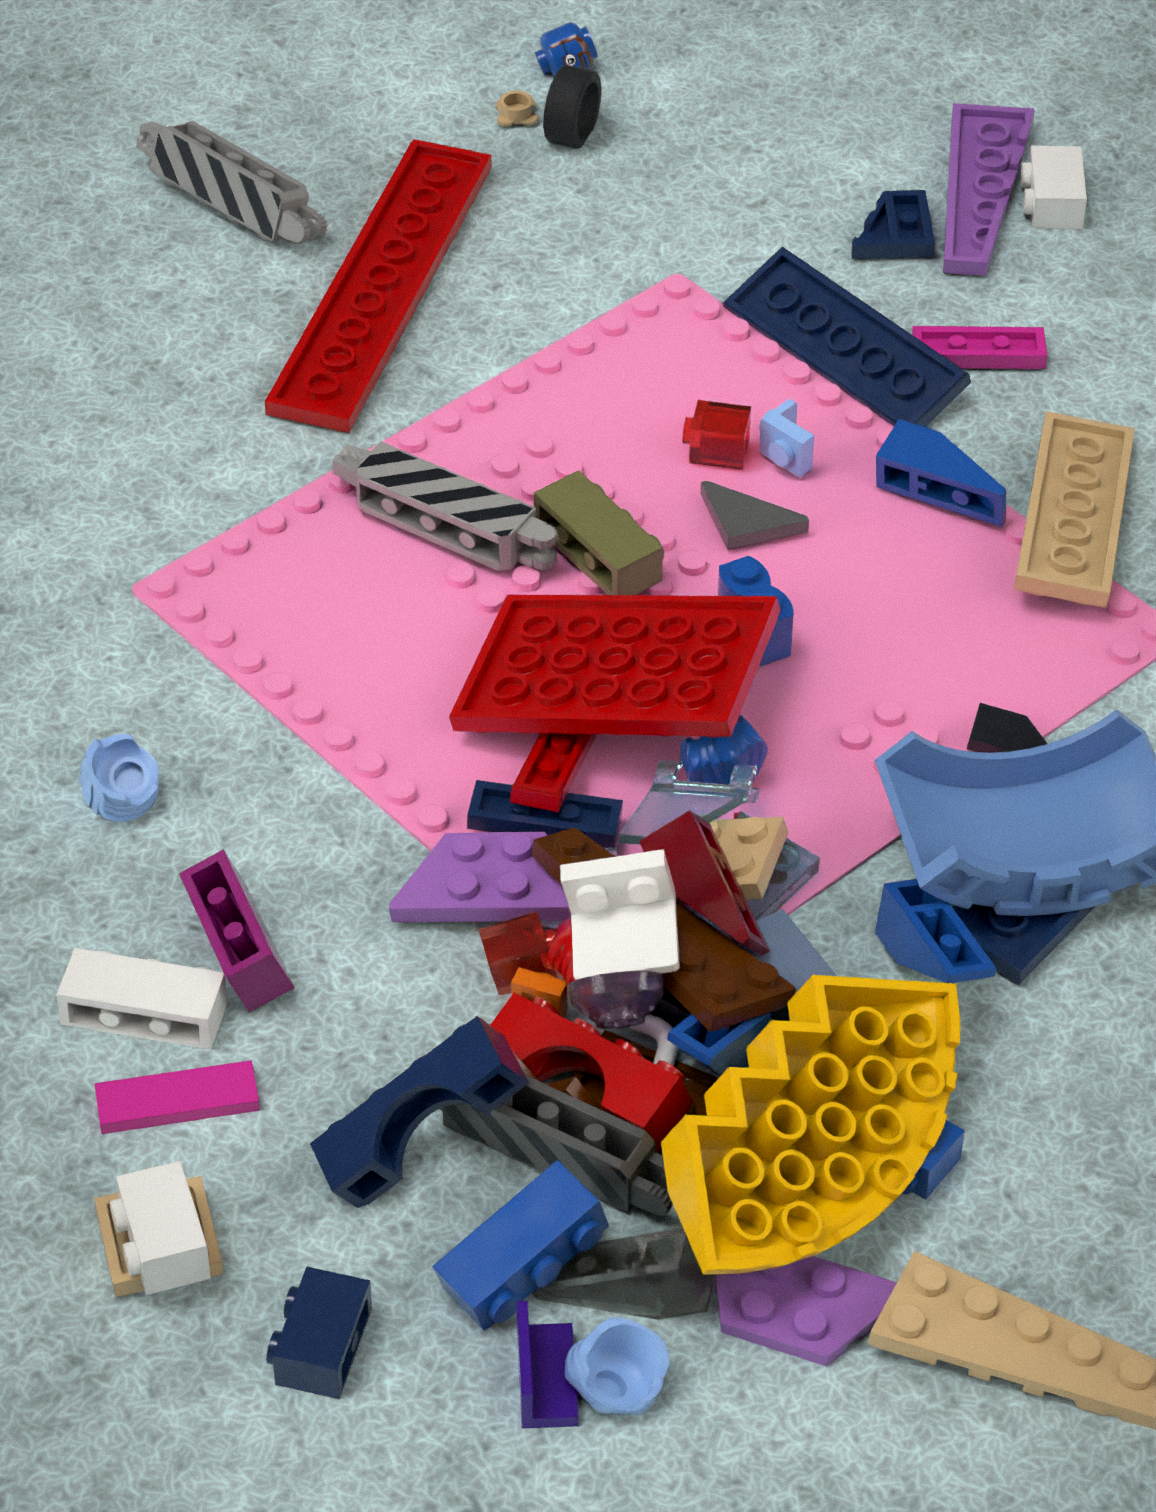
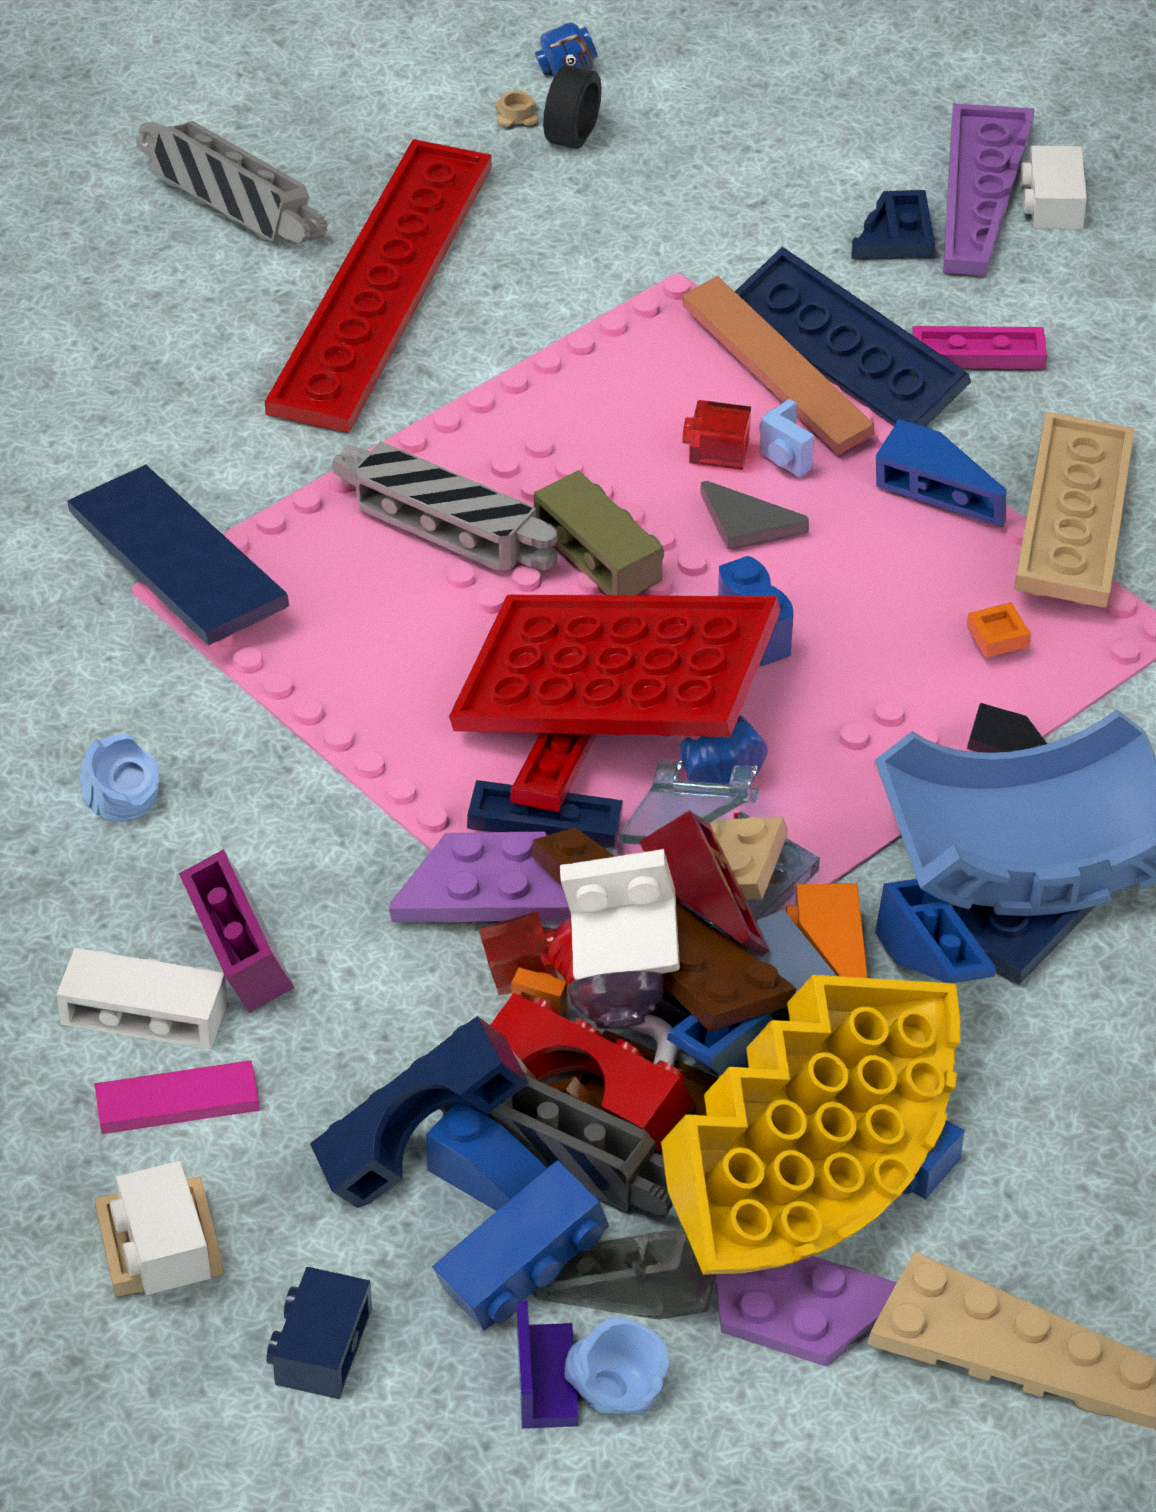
(178, 554): none -> dark blue tile
(480, 1156): none -> blue slope
(778, 365): none -> nougat tile
(832, 924): none -> orange slope
(998, 630): none -> orange plate

